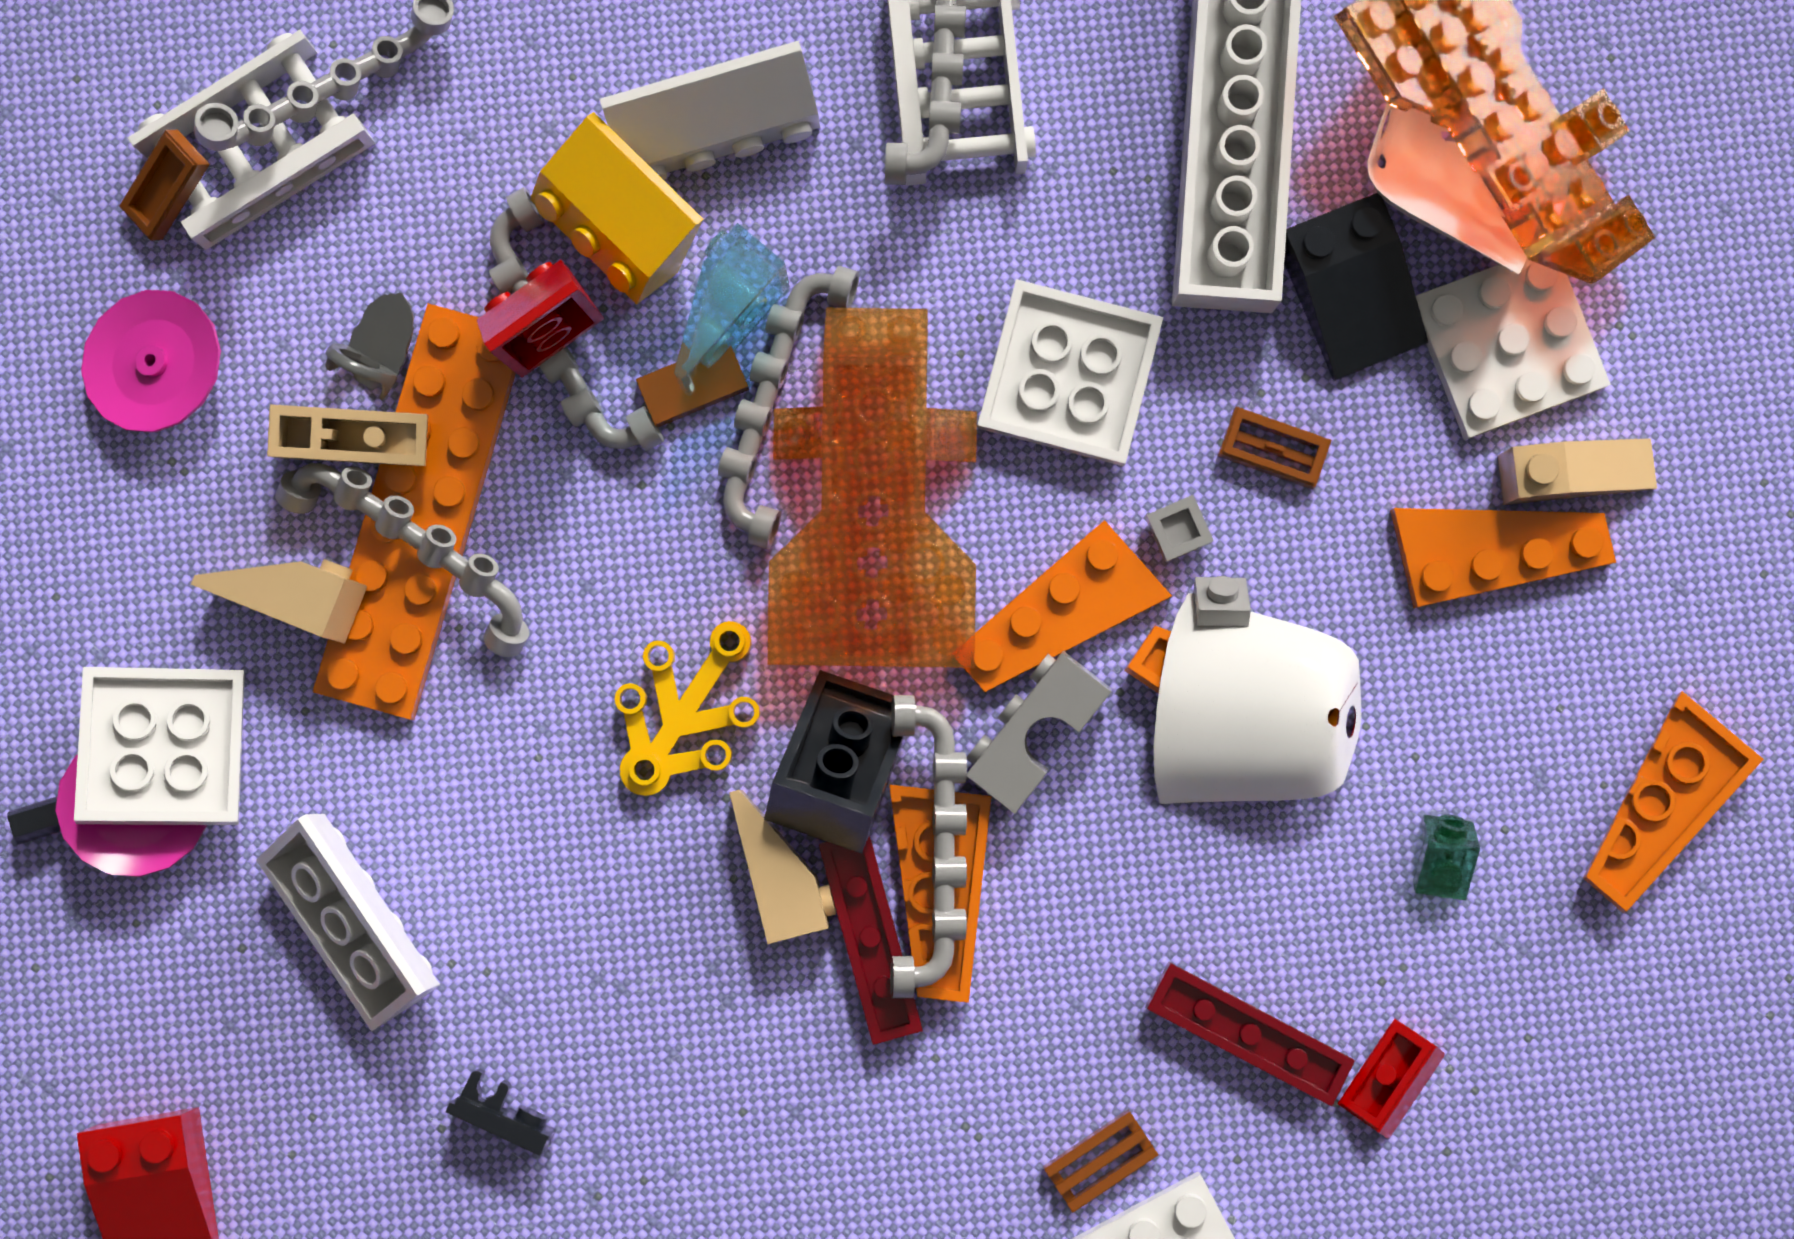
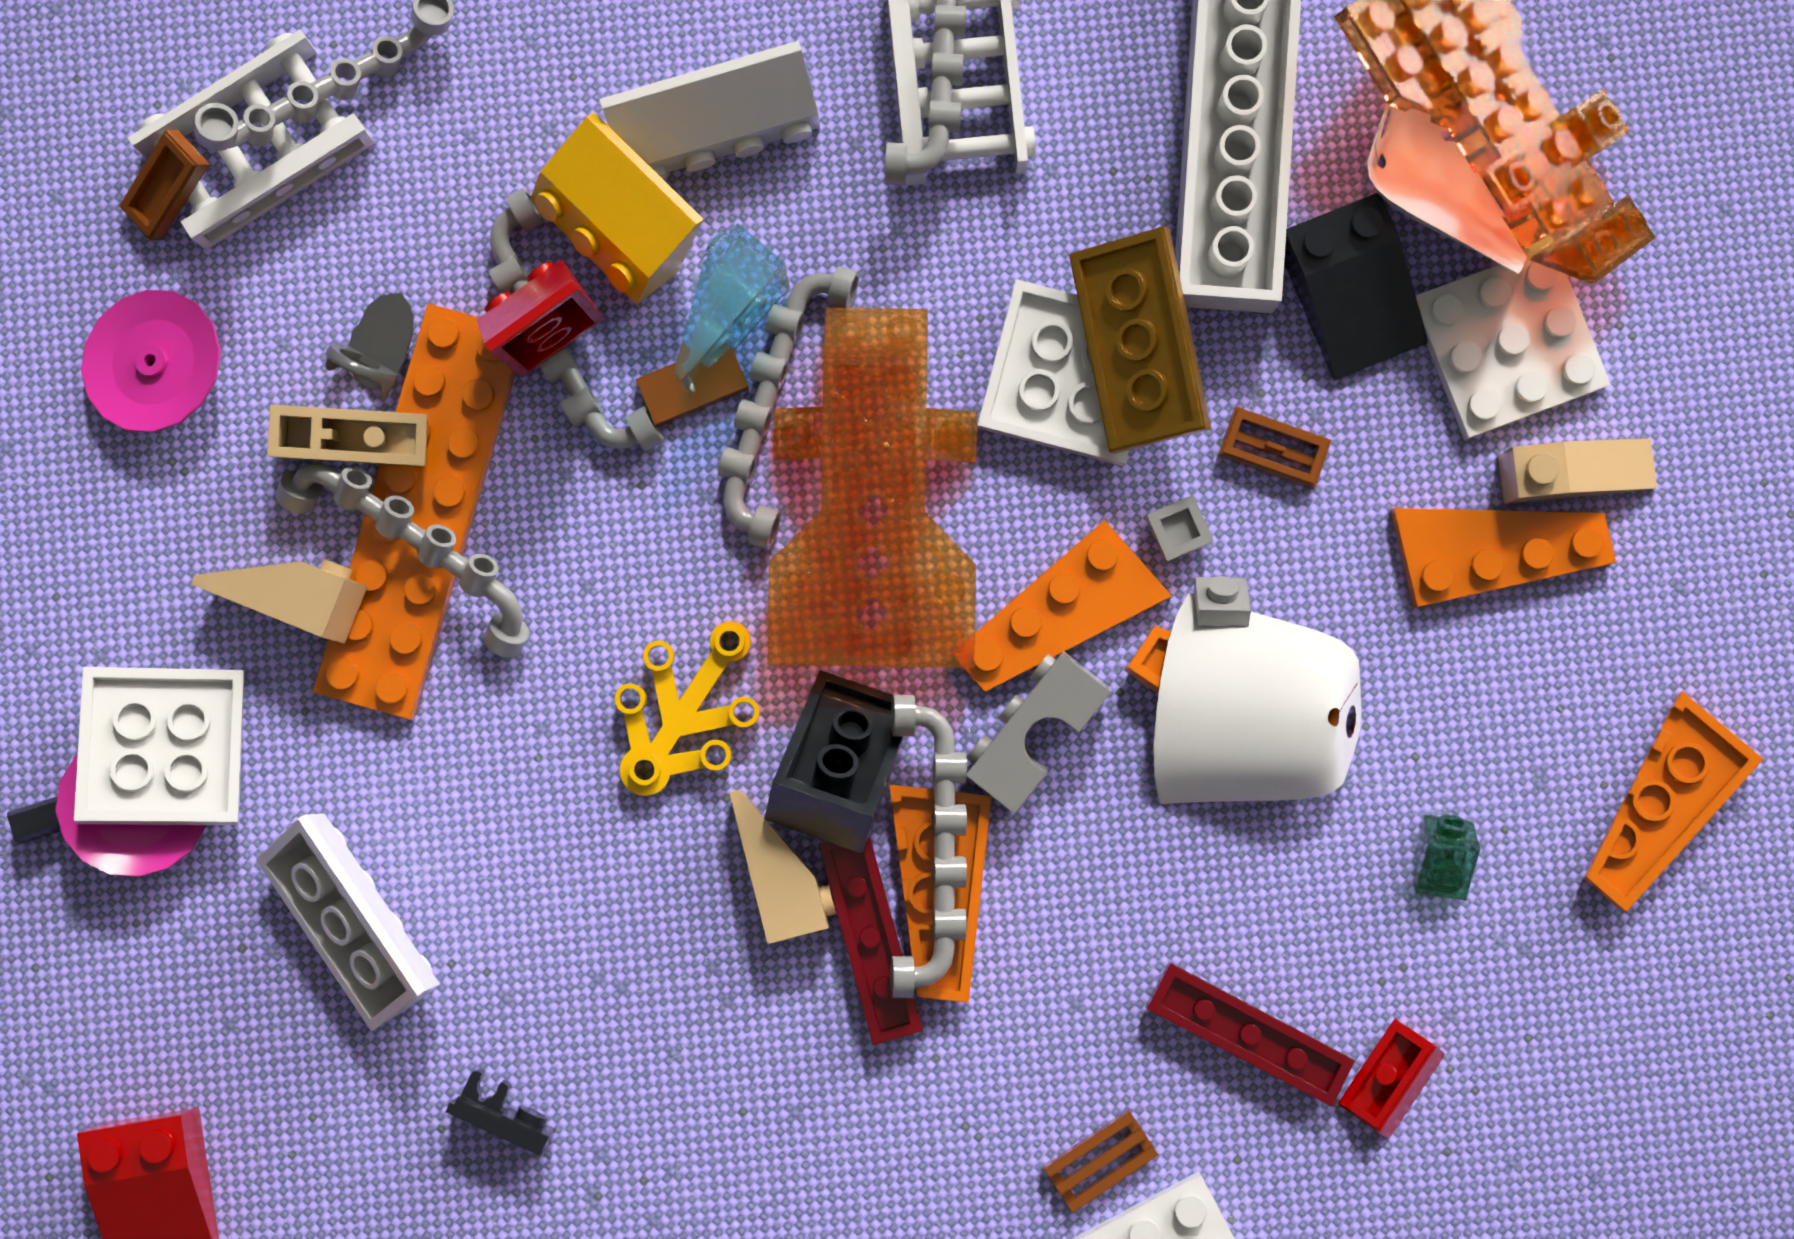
(1139, 340): none -> pearl gold tile

